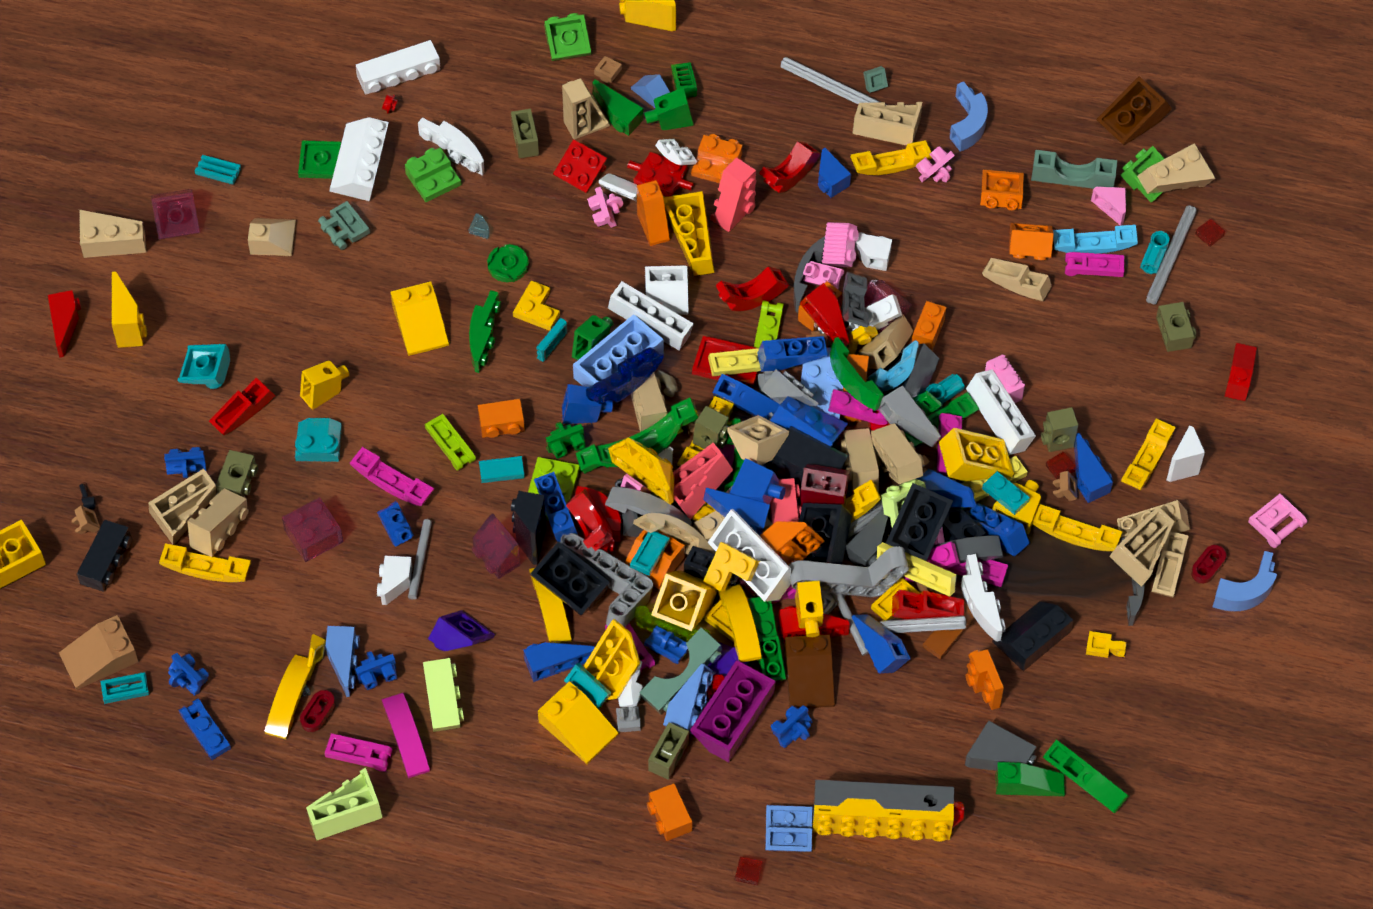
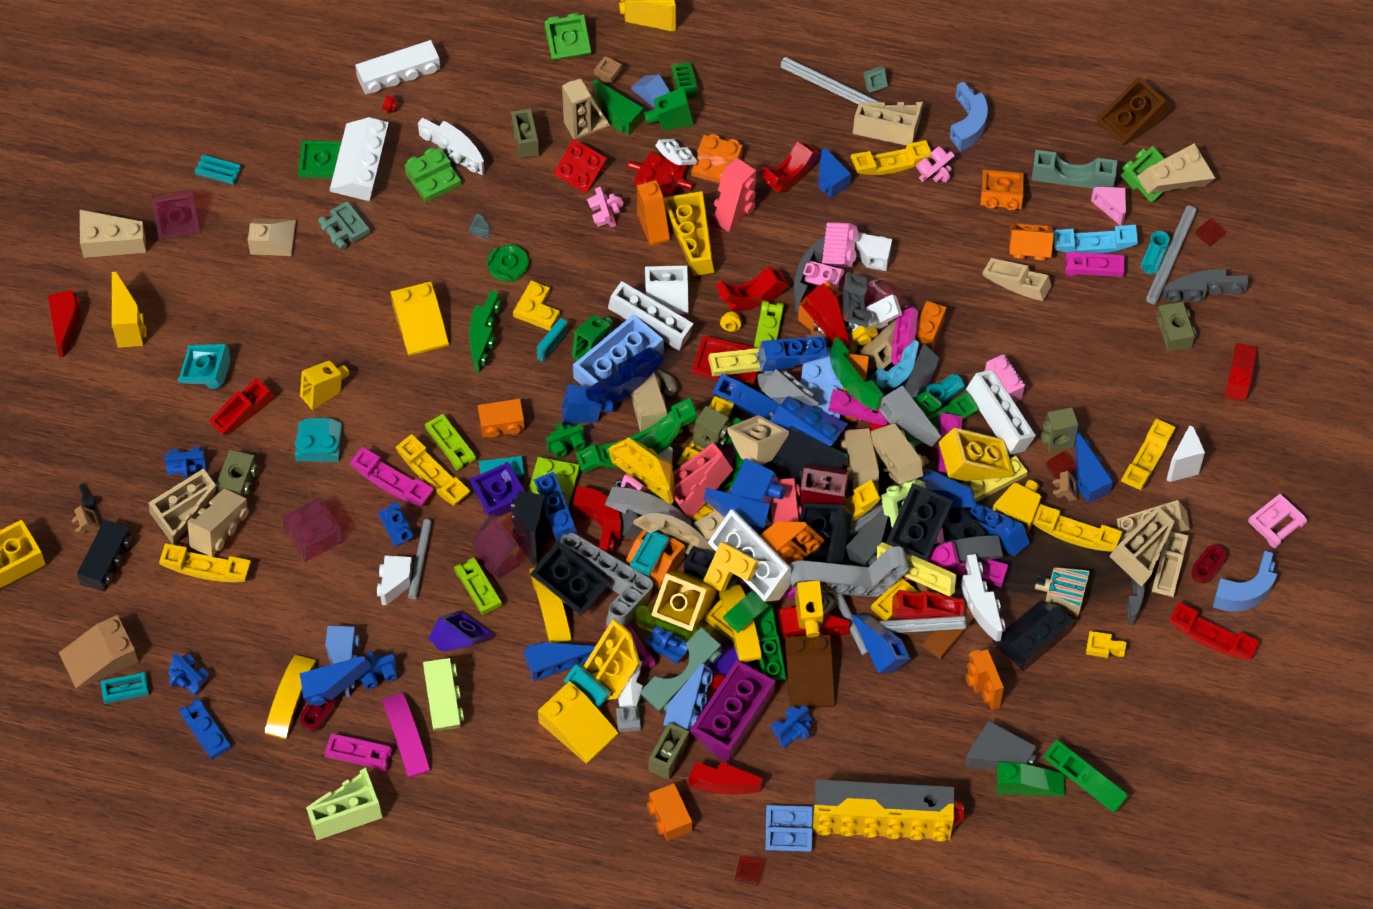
(316, 650): yellow slope -> none
(329, 681): none -> blue slope
(430, 471): none -> yellow slope
(478, 586): none -> lime plate
(496, 489): none -> dark purple slope
(591, 520): red arch -> none
(619, 186): white slope -> none
(724, 780): none -> red slope
(730, 322): none -> yellow plate
(745, 611): none -> green slope
(904, 333): none -> dark pink plate
(1005, 493): teal plate -> none
(1065, 588): none -> torso
(1198, 284): none -> dark grey slope
(1211, 635): none -> red slope

